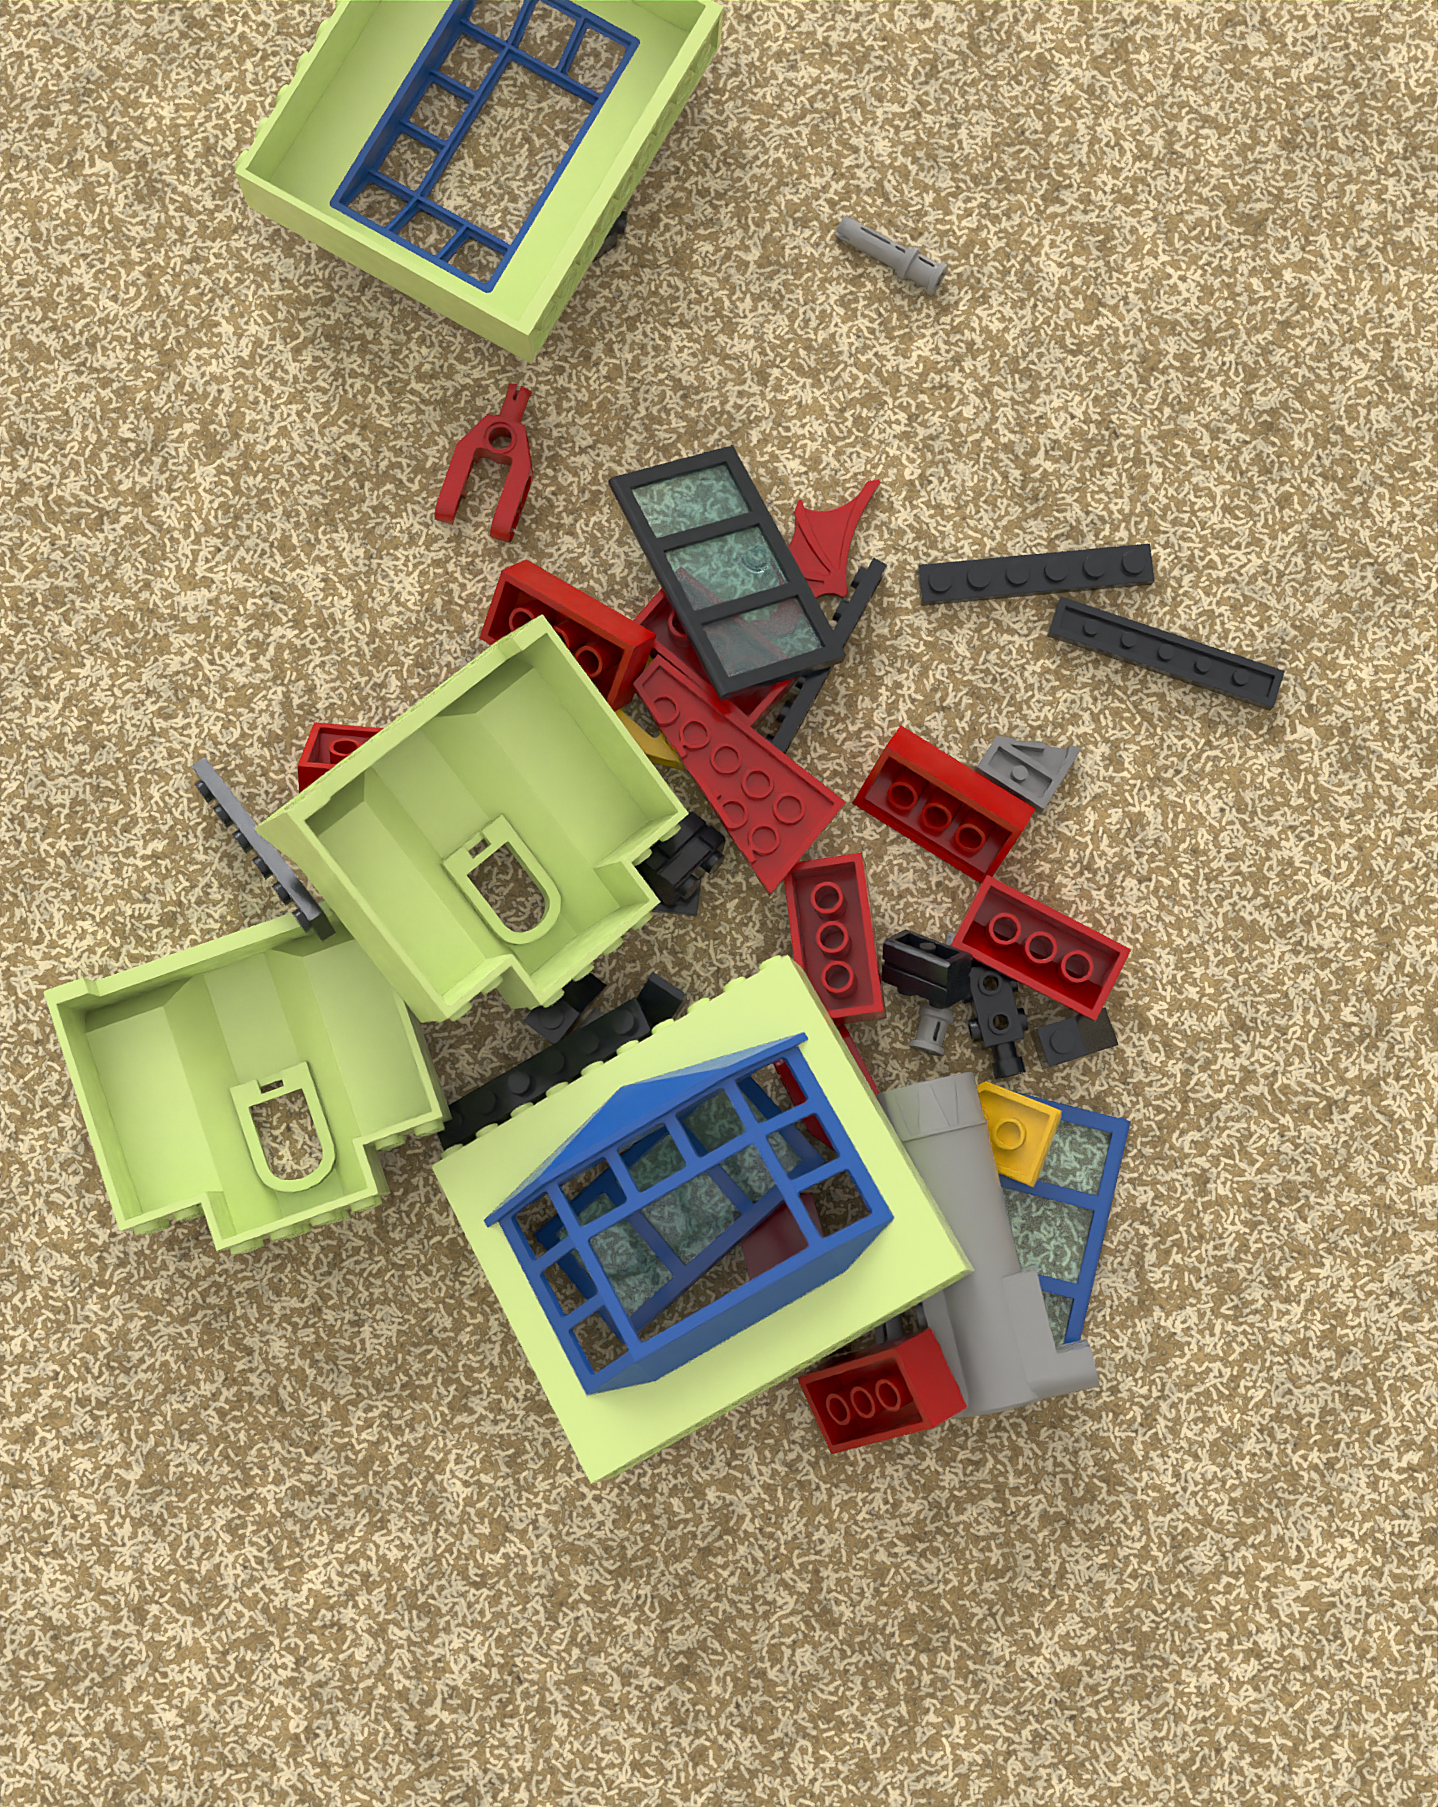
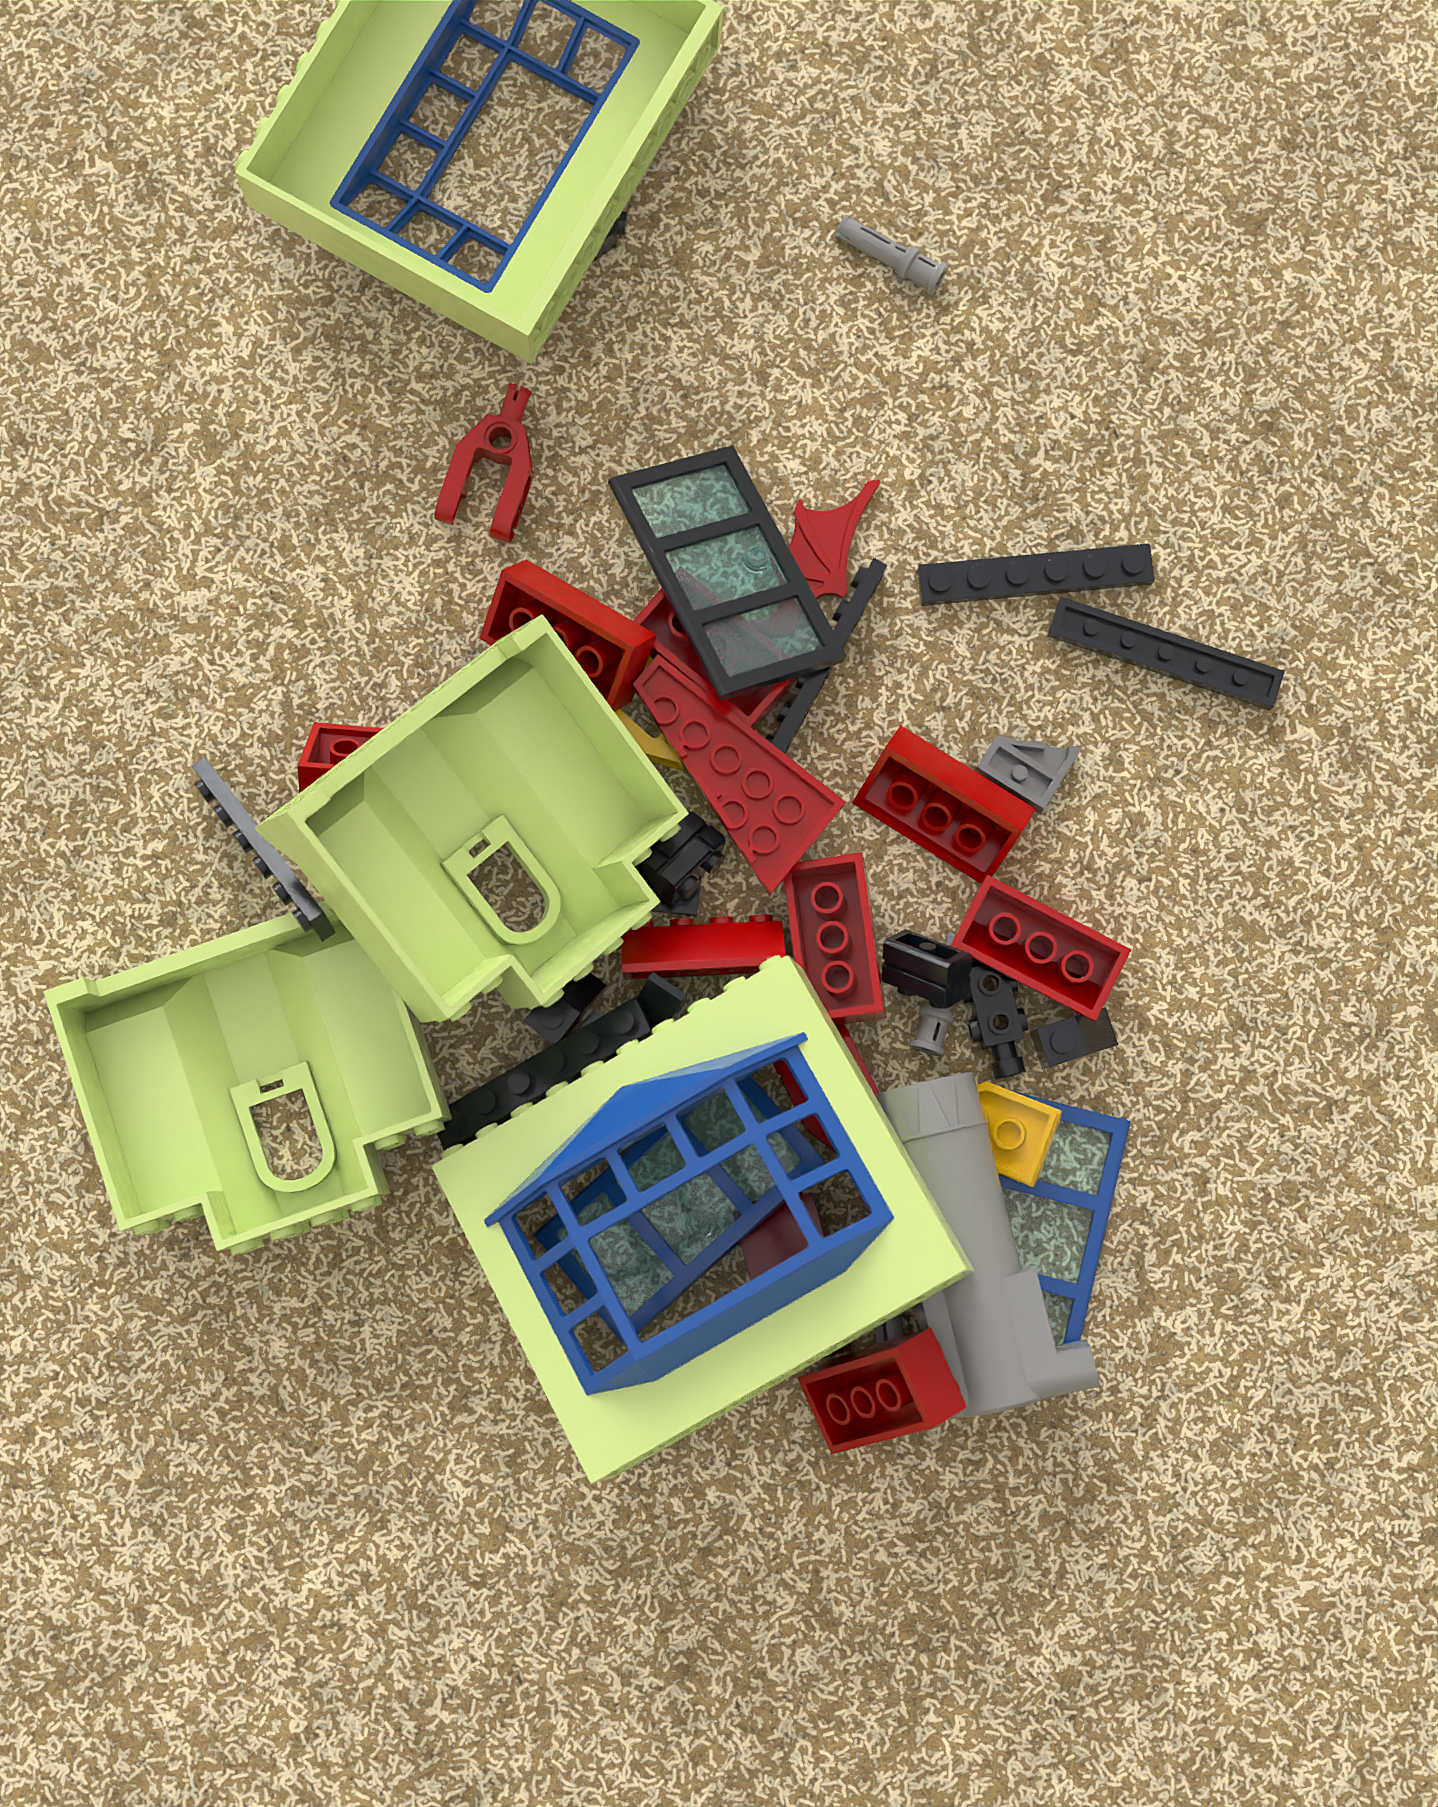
(701, 948): none -> red slope

